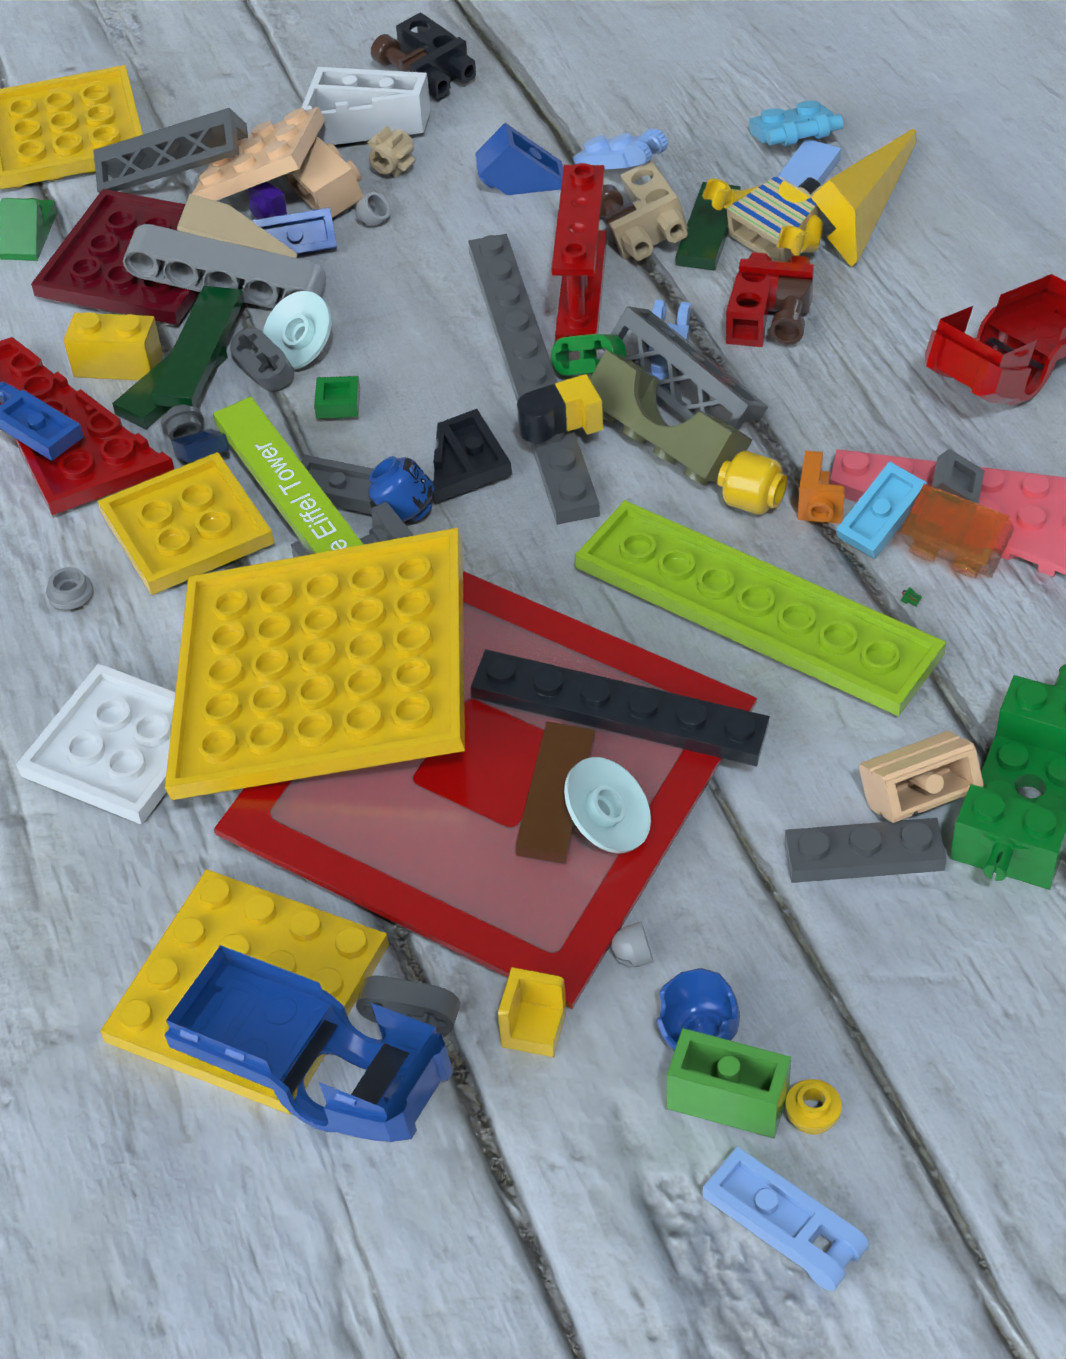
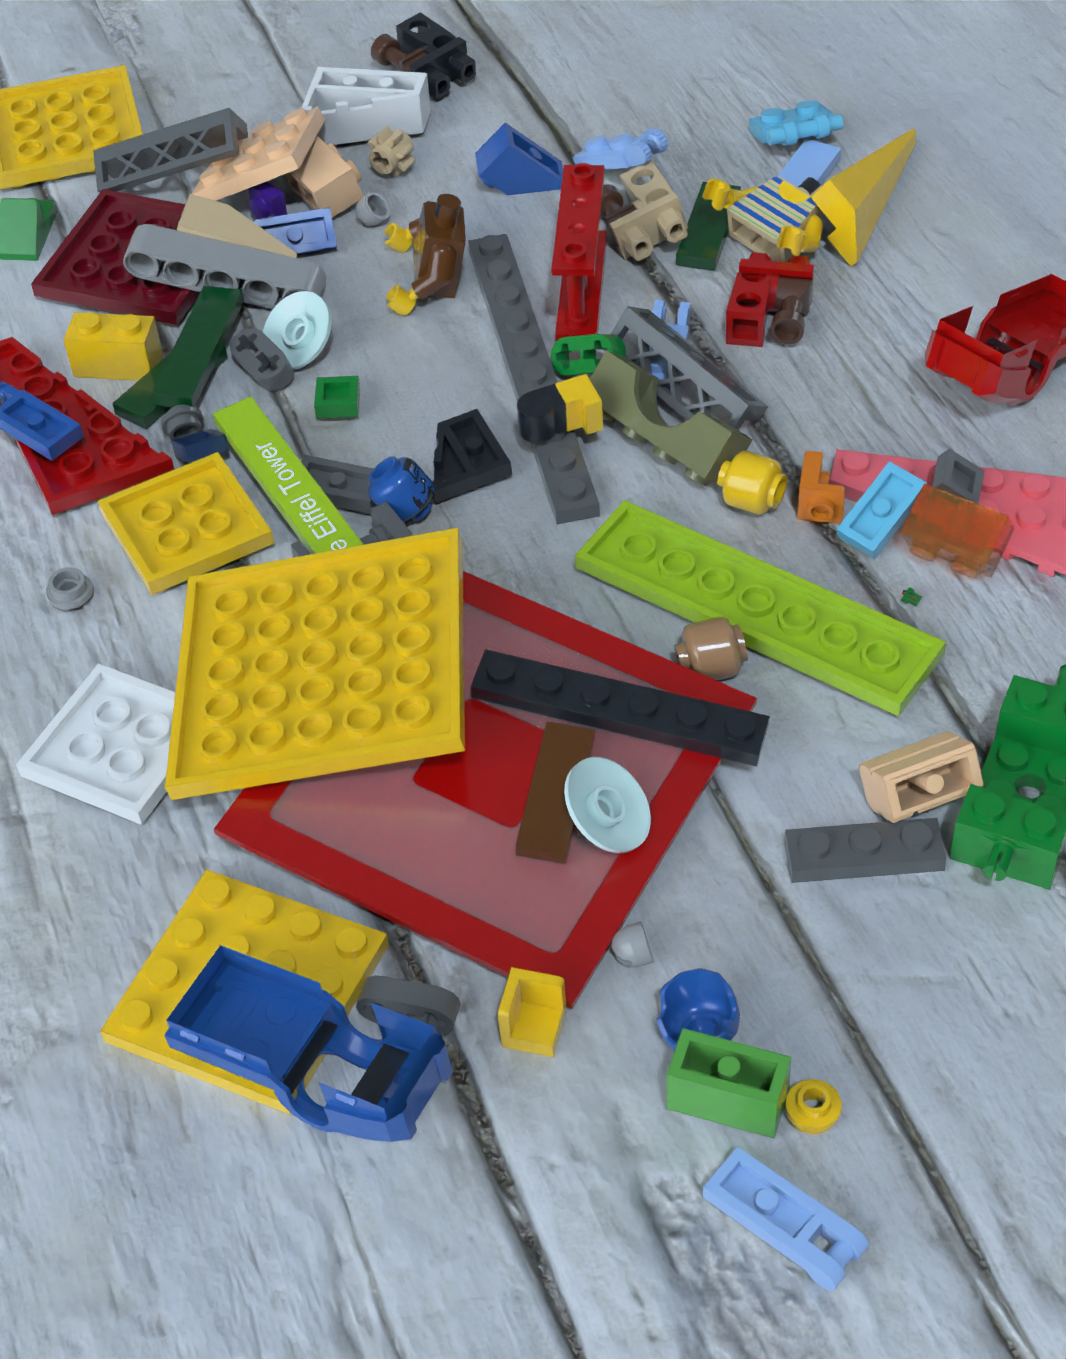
(436, 252): none -> reddish brown torso
(712, 648): none -> medium nougat head

